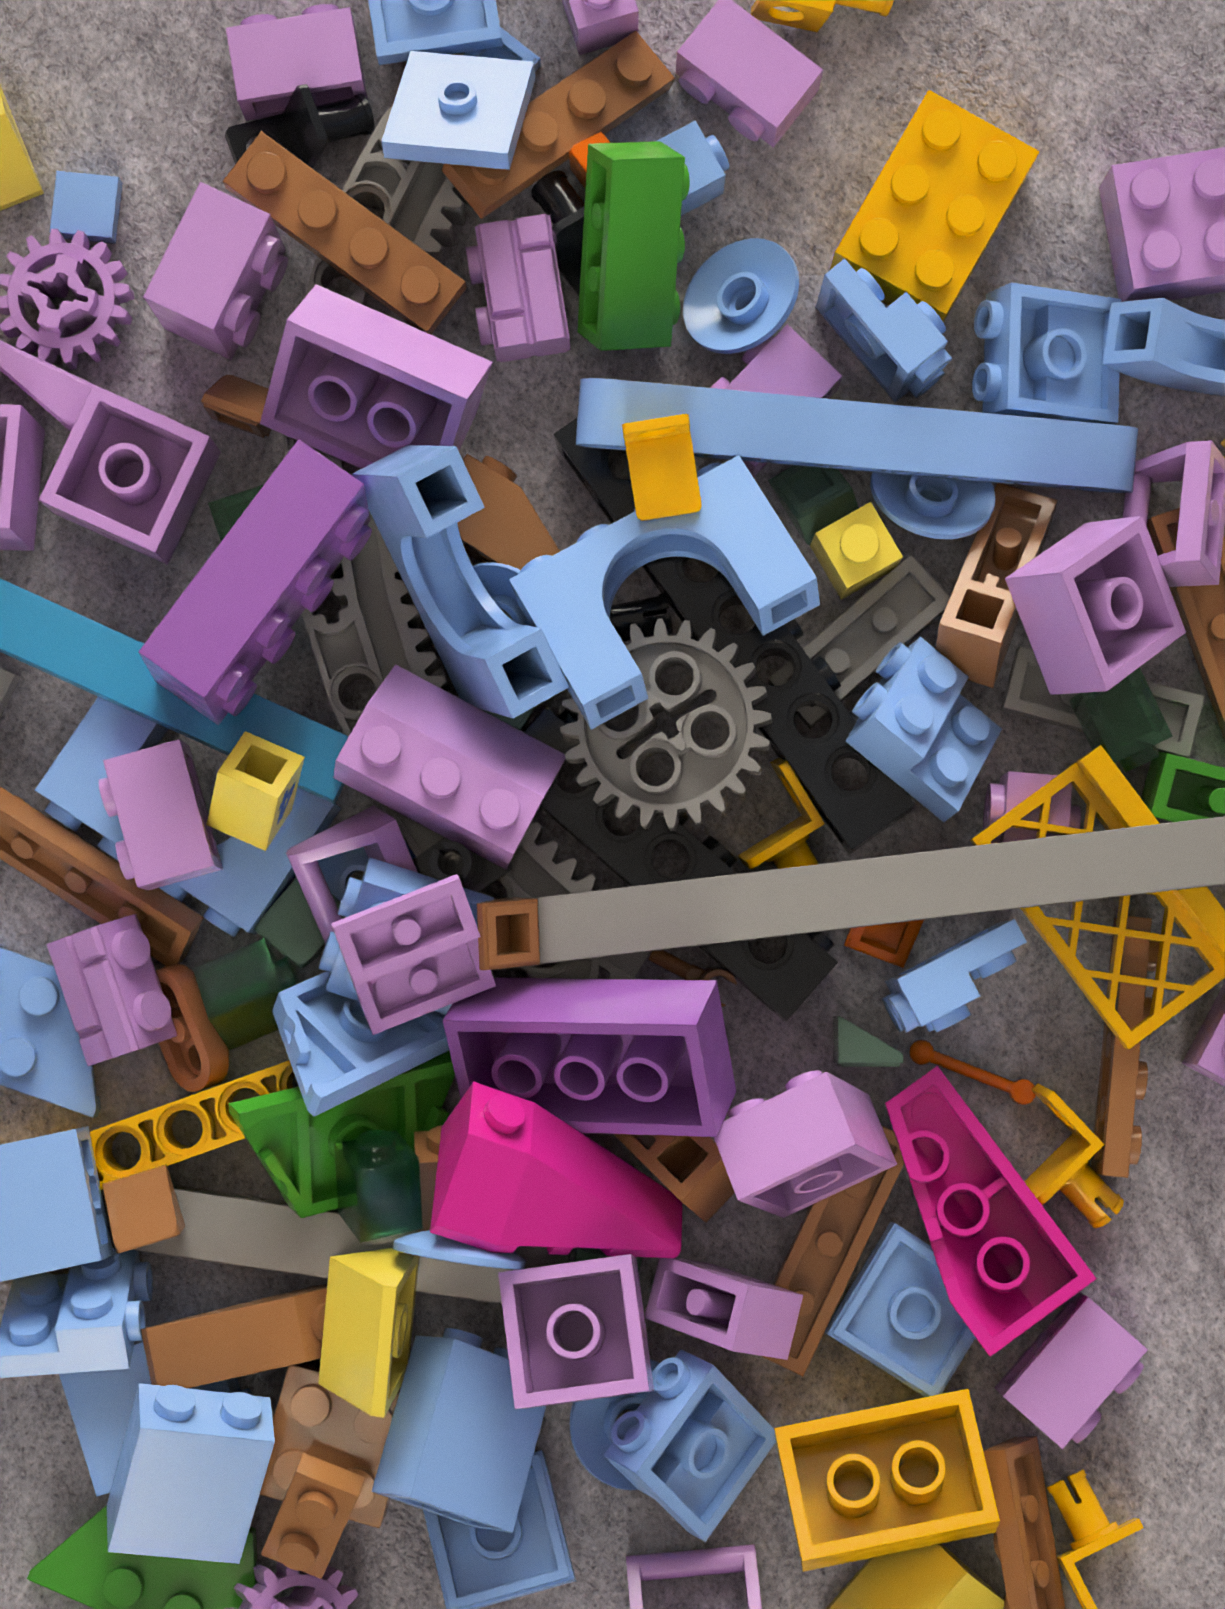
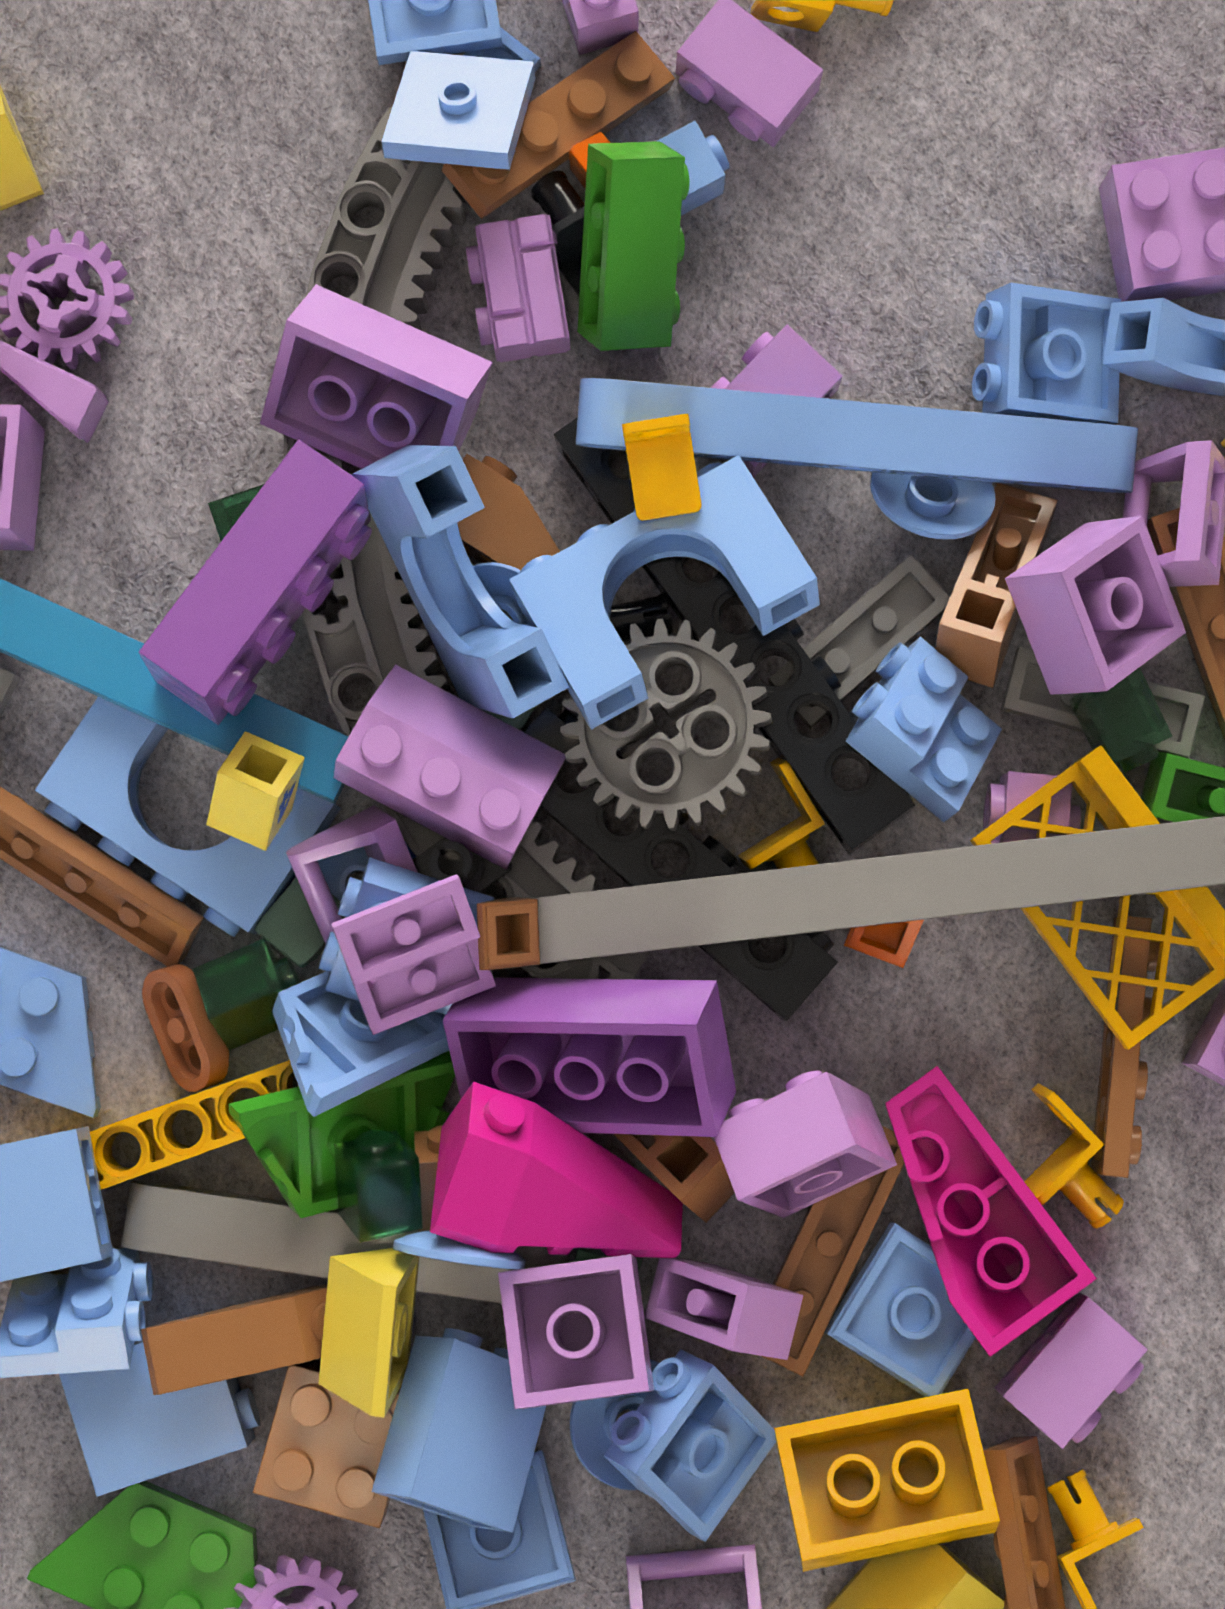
(86, 205): light blue tile -> none
(112, 989): lavender brick -> none
(130, 474): lavender brick -> none
(142, 1209): medium nougat slope -> none
(159, 815): lavender brick -> none
(189, 1473): light blue brick -> none
(217, 272): lavender brick -> none
(237, 404): medium nougat slope -> none
(280, 54): lavender brick -> none
(306, 127): black bracket -> none
(312, 1515): medium nougat plate -> none
(345, 234): medium nougat plate -> none
(686, 970): medium nougat hand -> none
(741, 296): light blue dish -> none
(813, 497): sand green slope -> none
(856, 550): light yellow brick -> none
(859, 1048): sand green slope -> none
(895, 343): light blue plate -> none
(936, 204): yellow brick -> none
(941, 986): light blue plate -> none
(1019, 1090): orange hinge -> none

